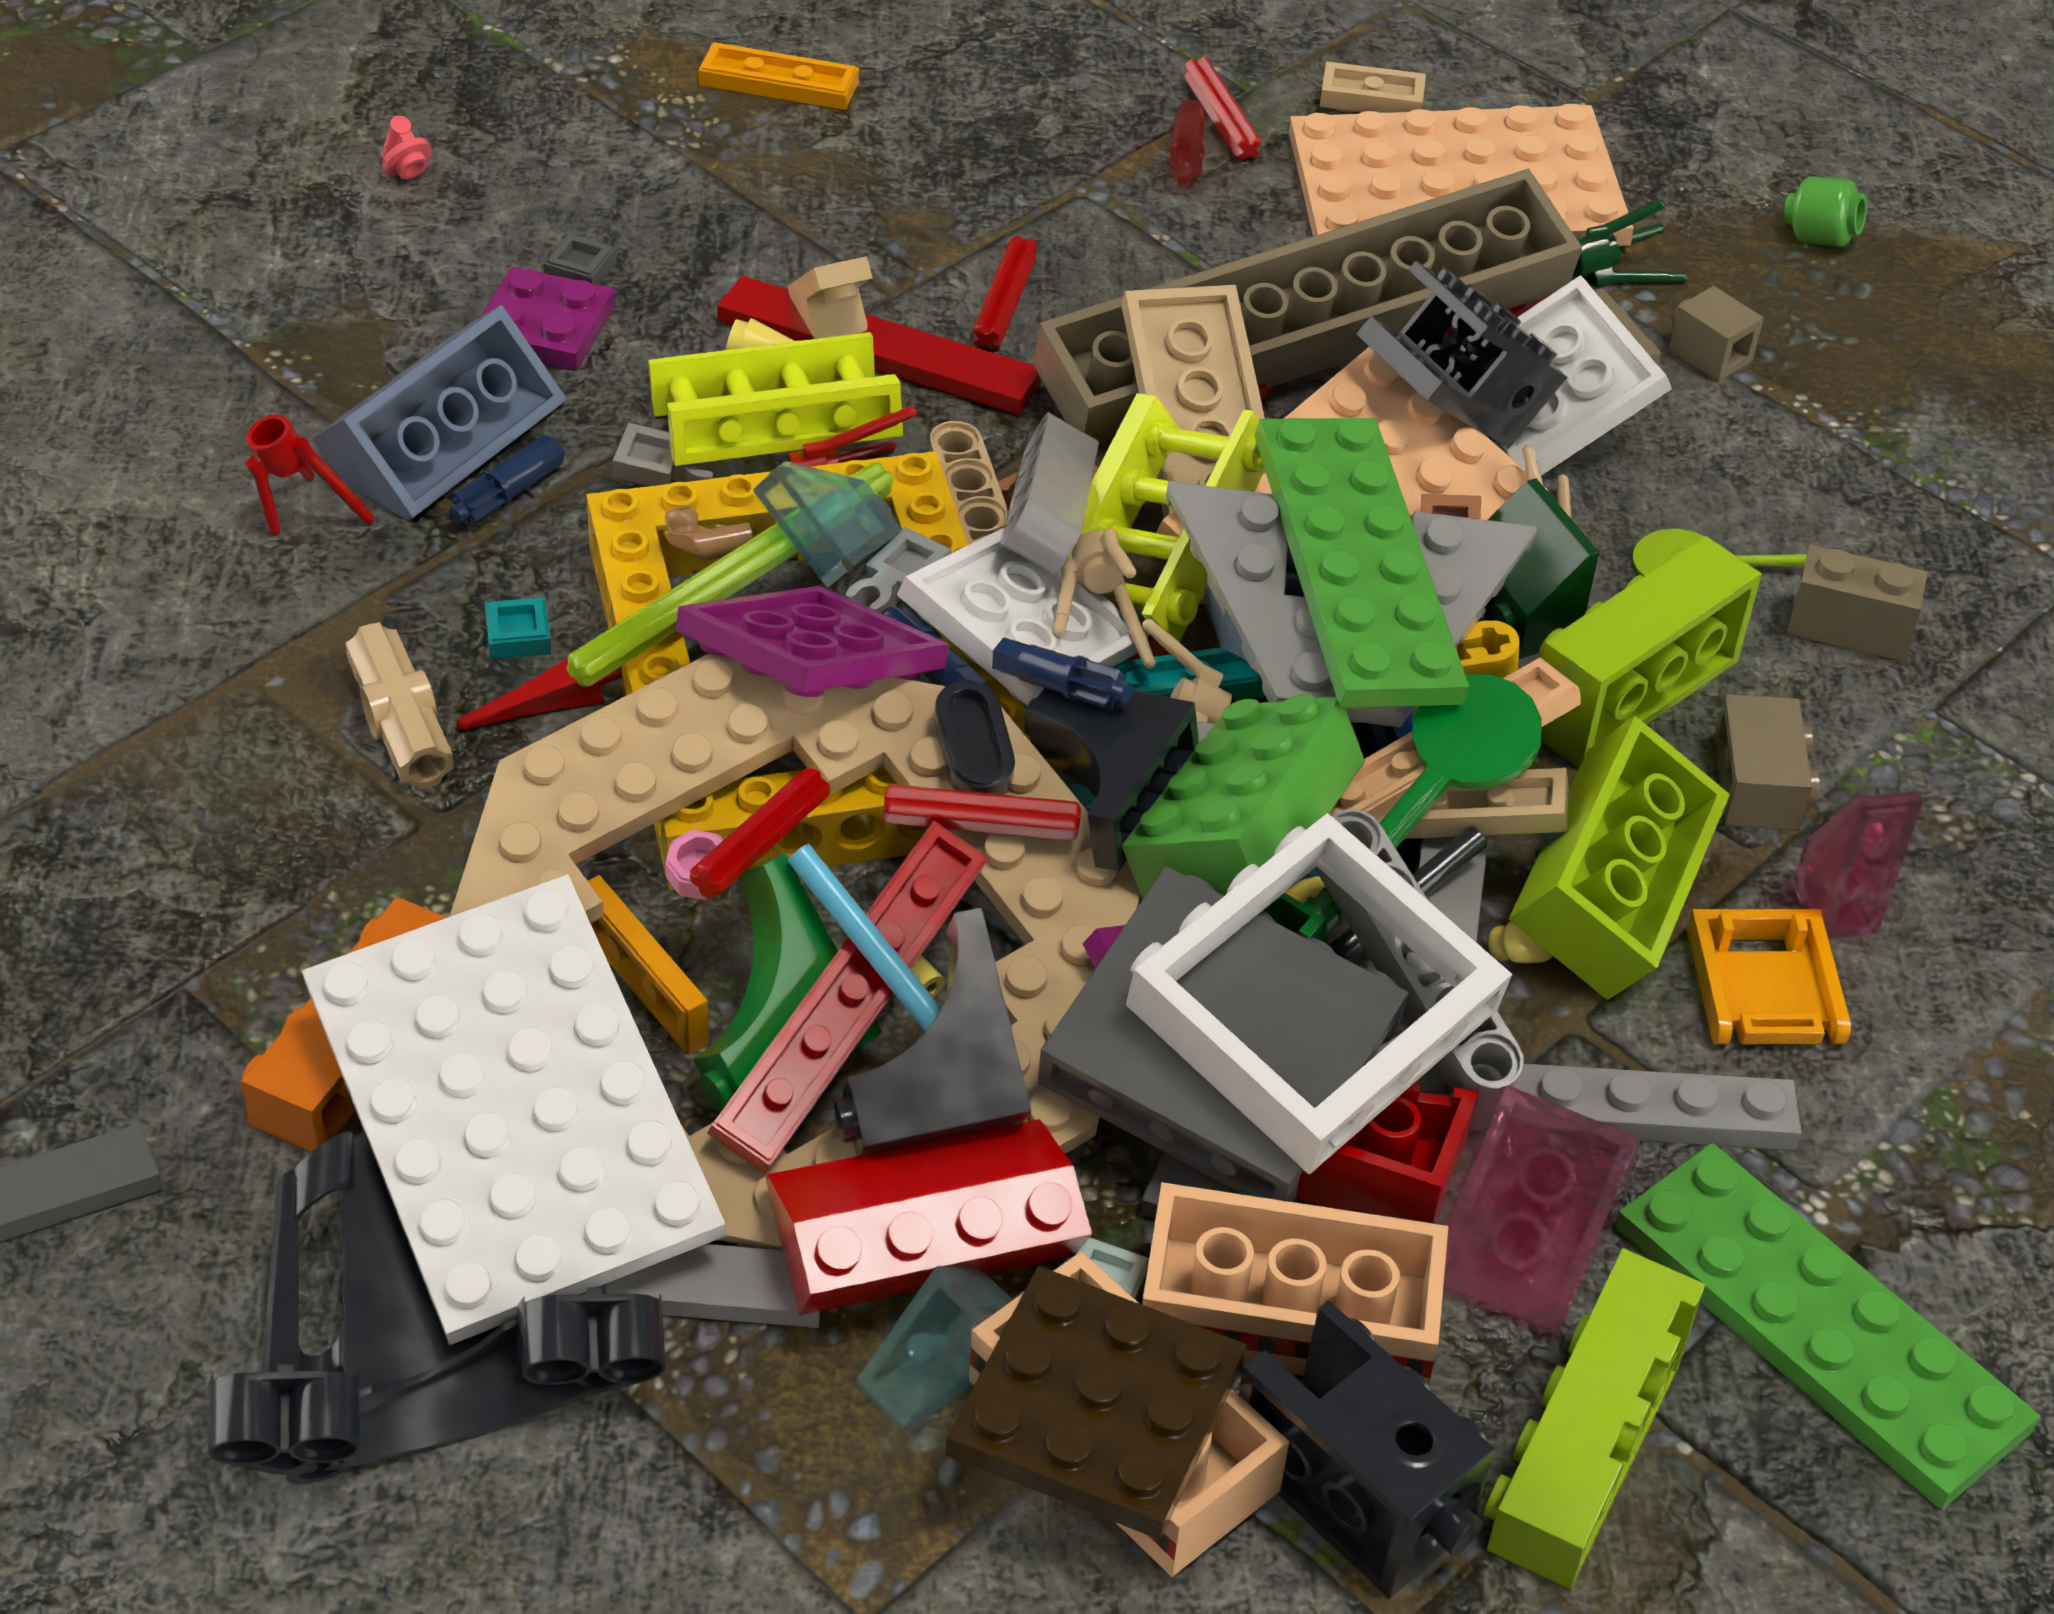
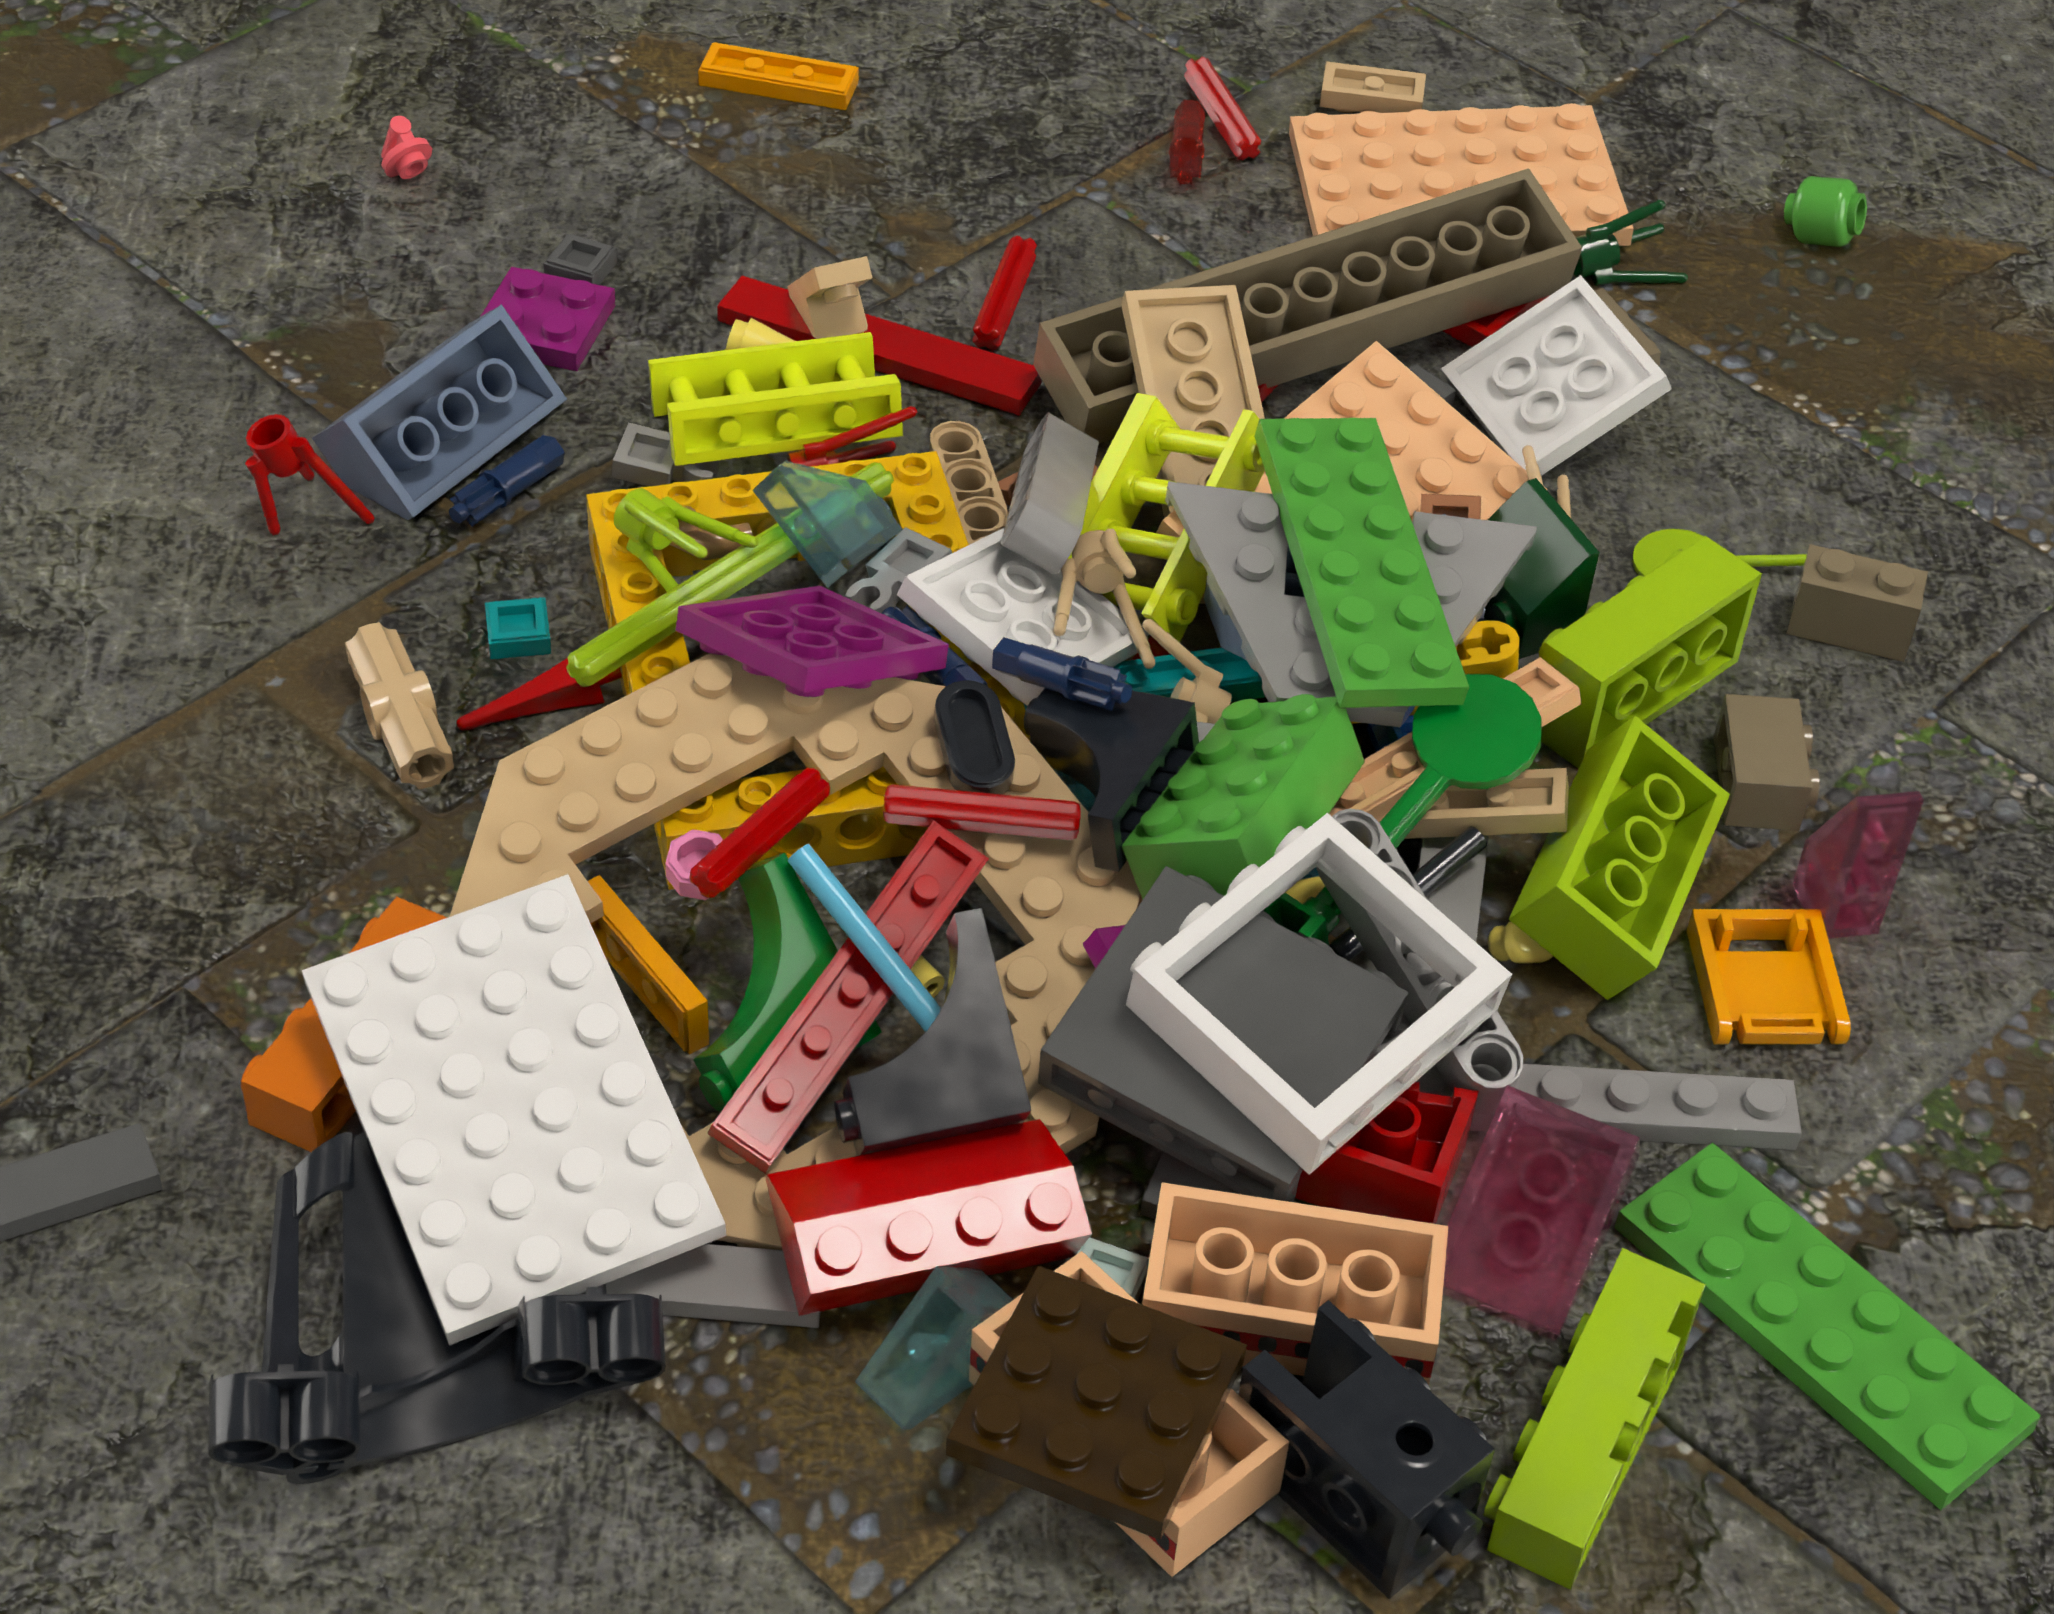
(655, 525): none -> lime plant
(1486, 374): black torso -> none
(1715, 333): dark tan brick -> none

